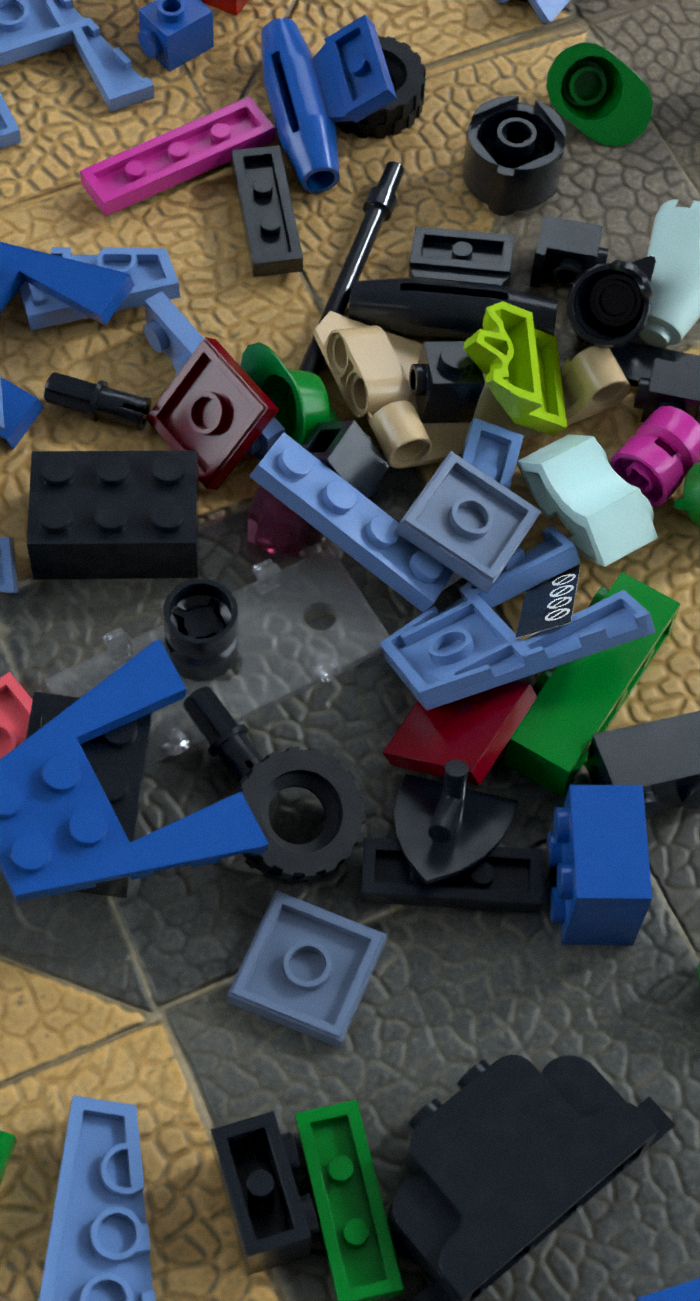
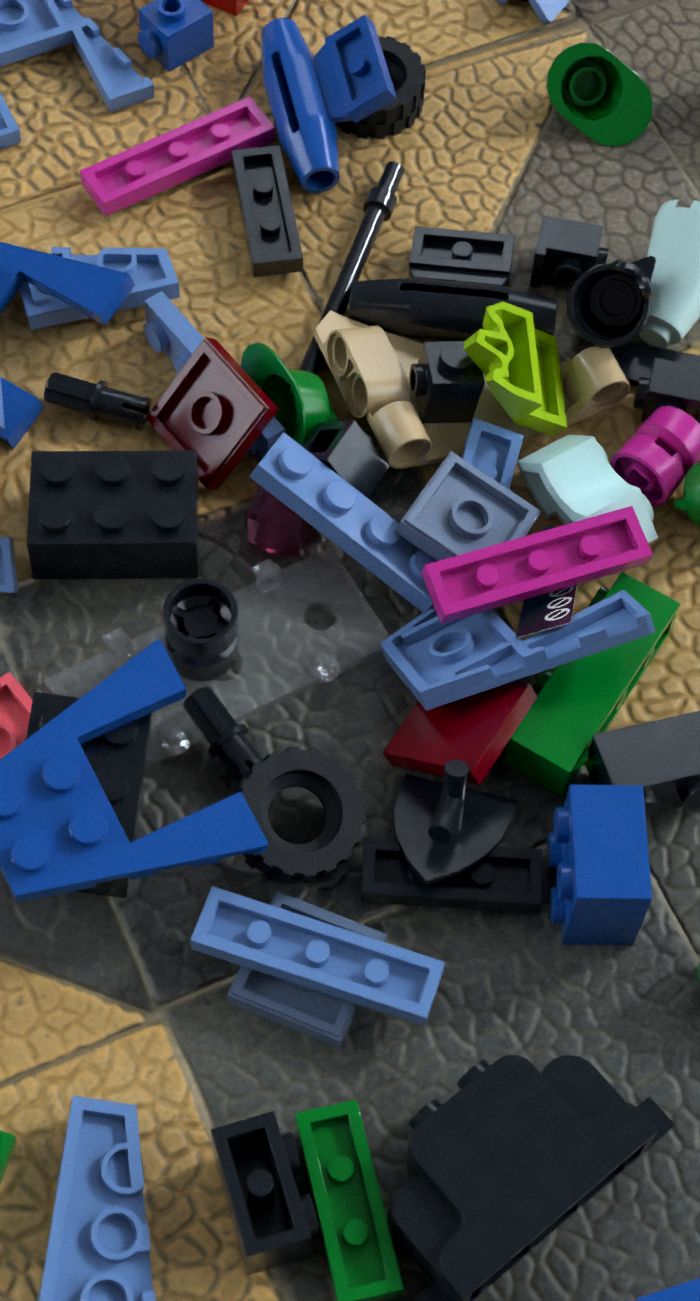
(317, 955): none -> medium blue plate
(513, 154): black brick -> none
(536, 564): none -> dark pink plate

